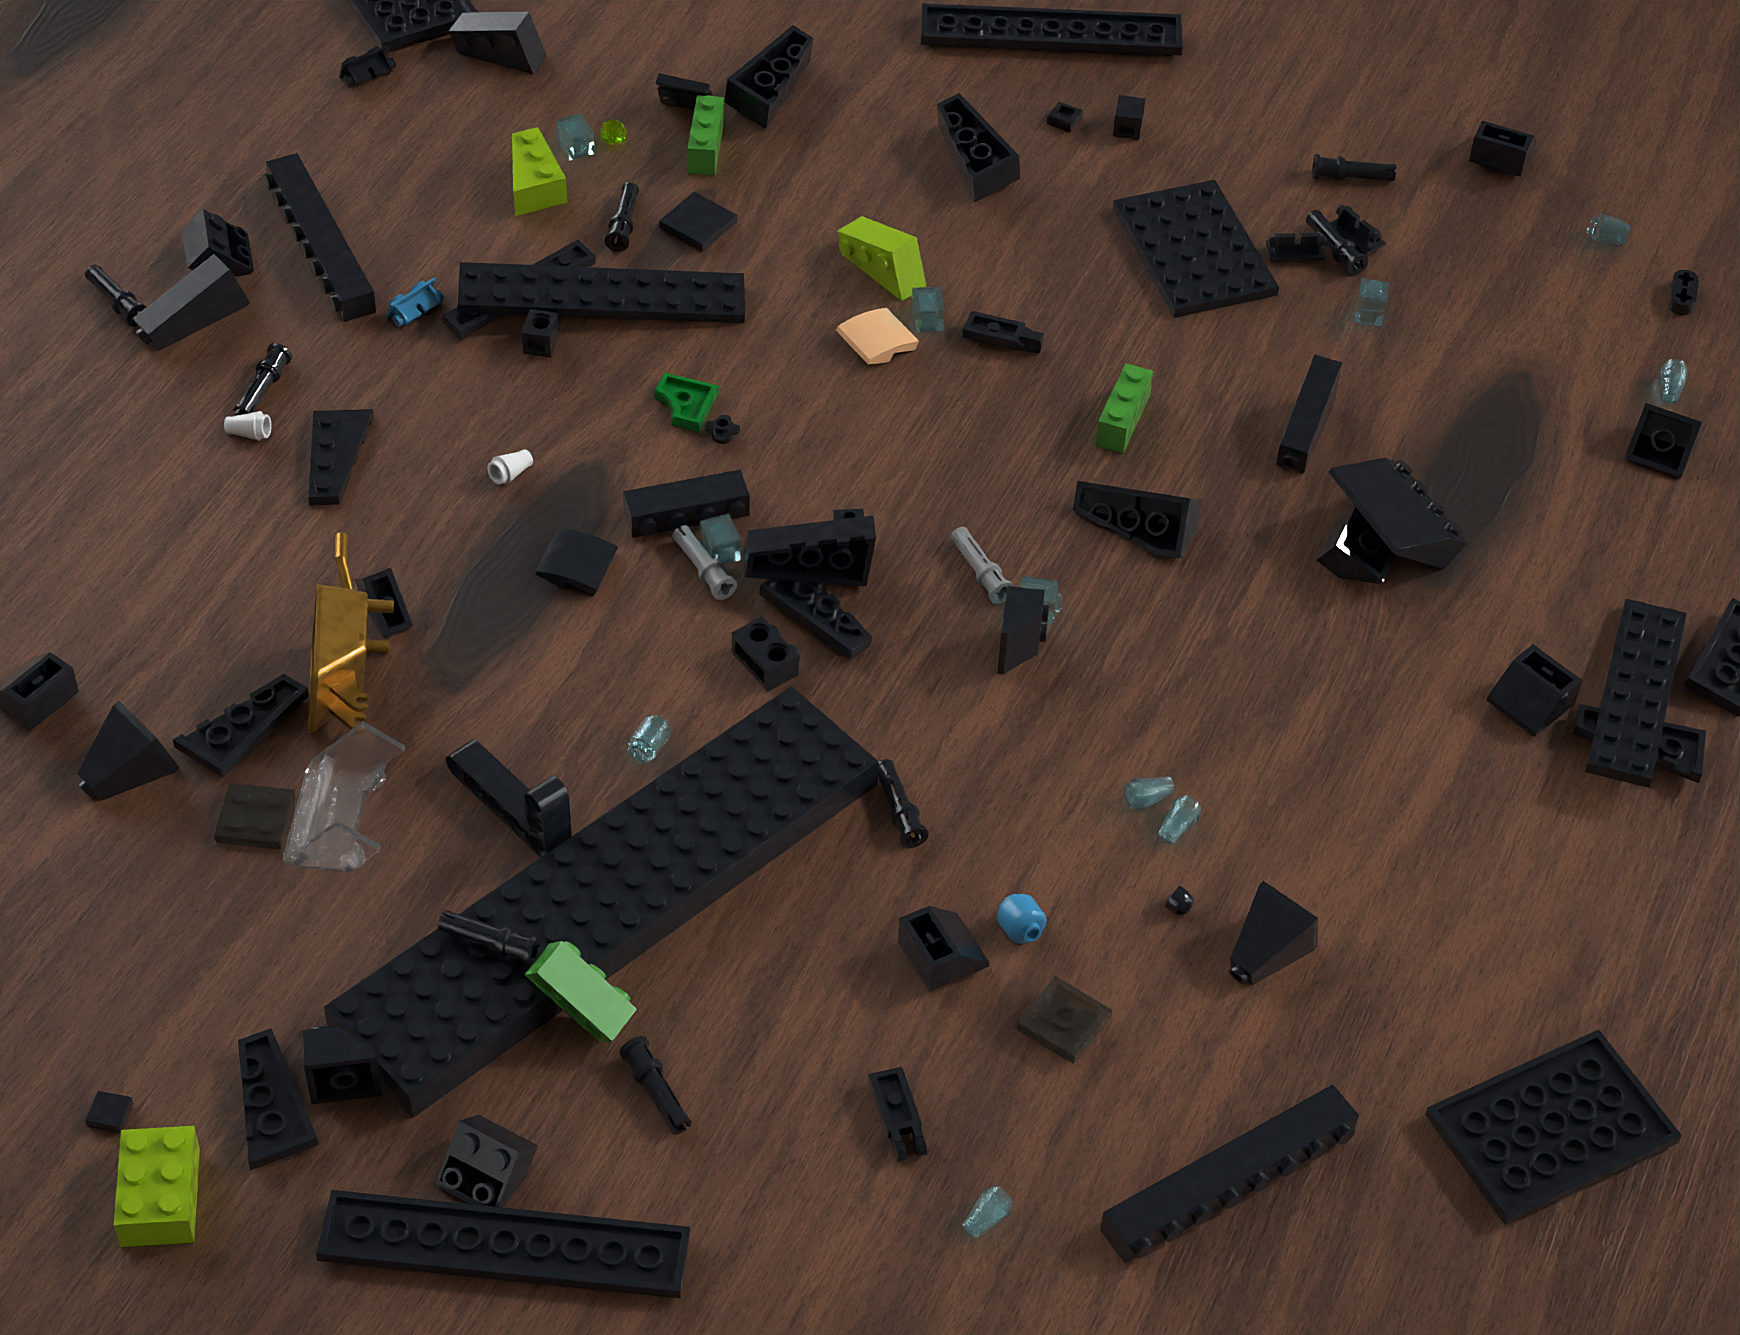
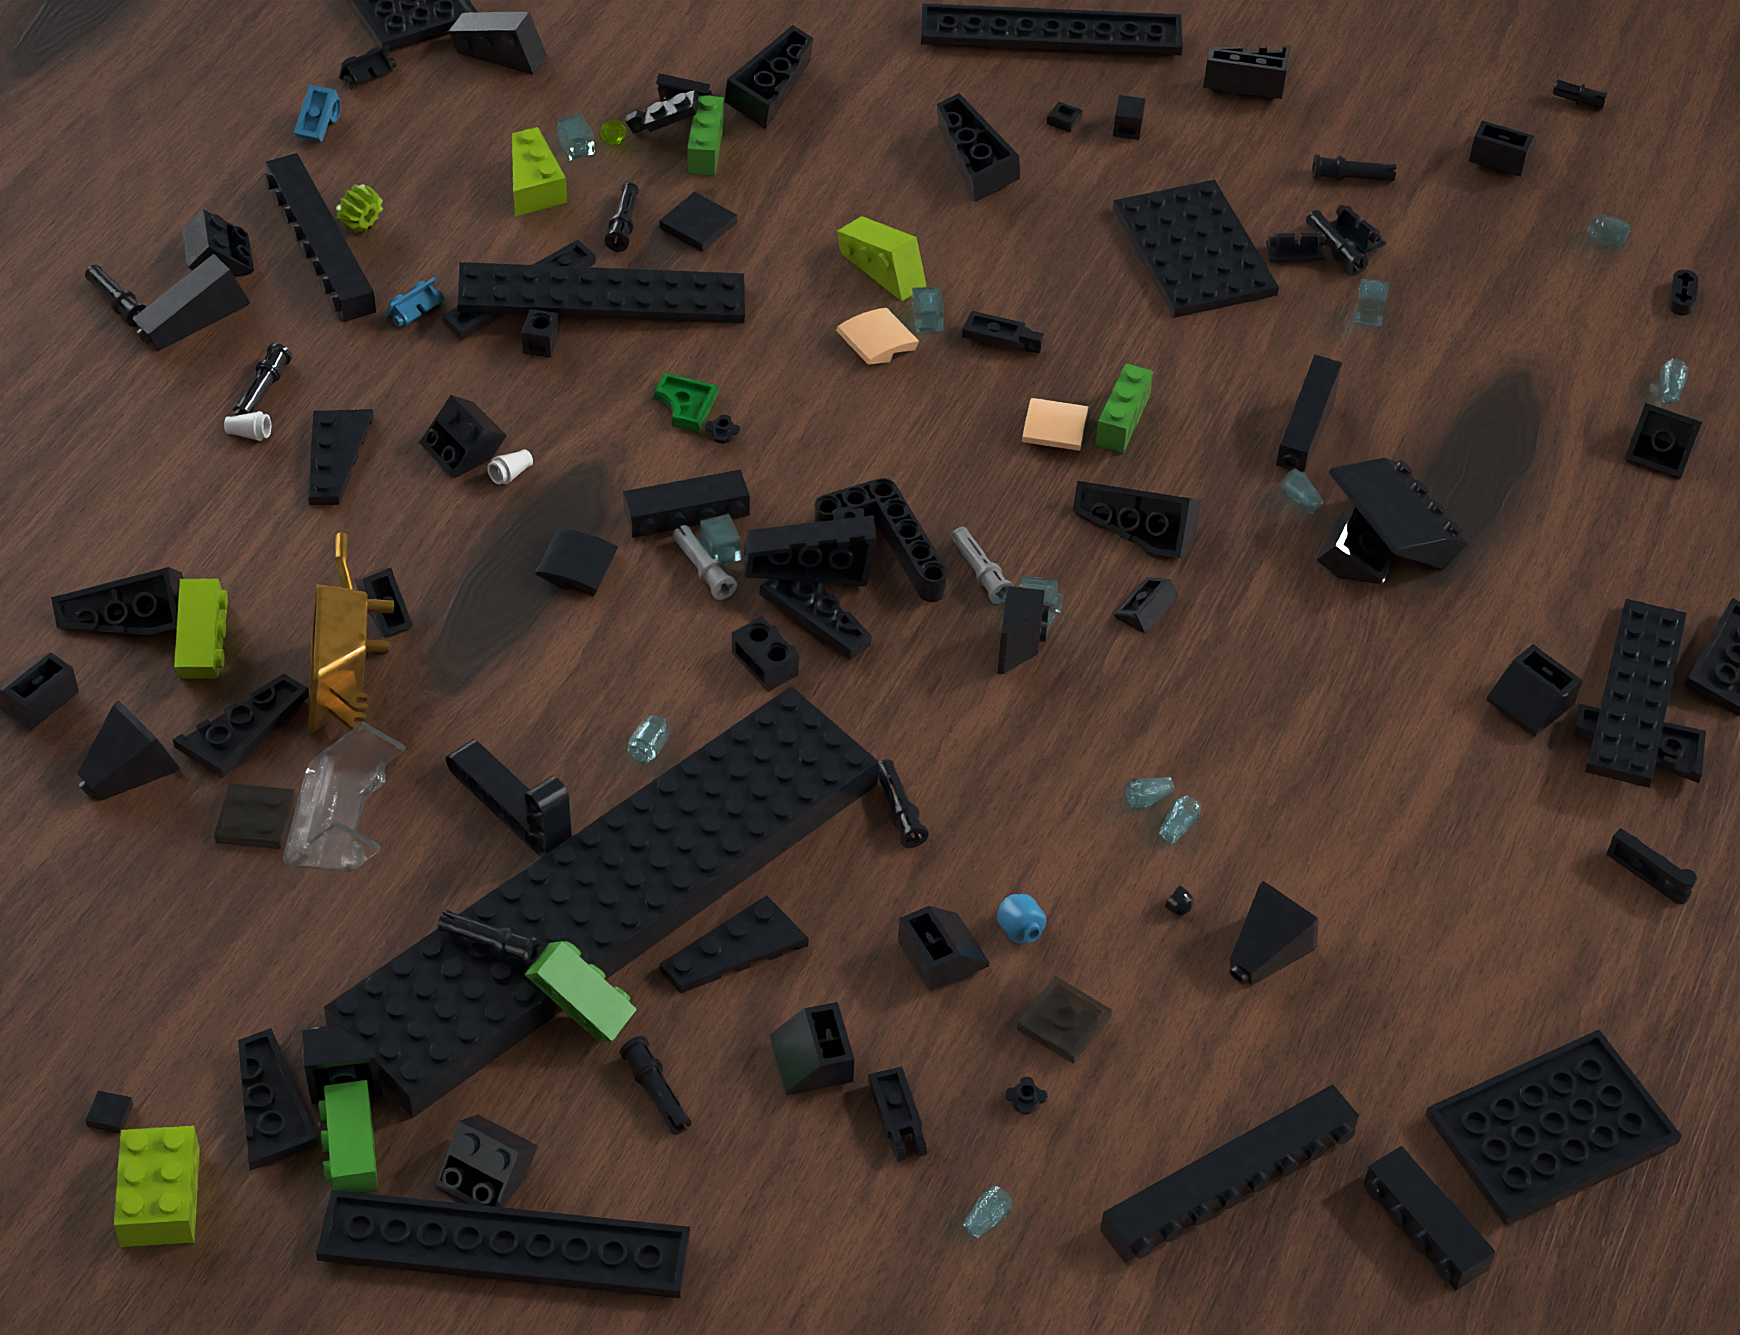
(129, 605): none -> black wedge
(200, 628): none -> lime wedge
(318, 109): none -> dark azure plate
(349, 1137): none -> bright green brick
(359, 208): none -> lime gear
(462, 437): none -> black slope
(664, 113): none -> black hinge
(745, 938): none -> black wing
(813, 1050): none -> black slope
(900, 528): none -> black beam
(1024, 1104): none -> black plate
(1055, 424): none -> light nougat slope
(1147, 603): none -> black slope
(1247, 71): none -> black wedge
(1301, 490): none -> clear light blue cone
(1428, 1218): none -> black brick
(1579, 94): none -> black axle
(1652, 867): none -> black plate

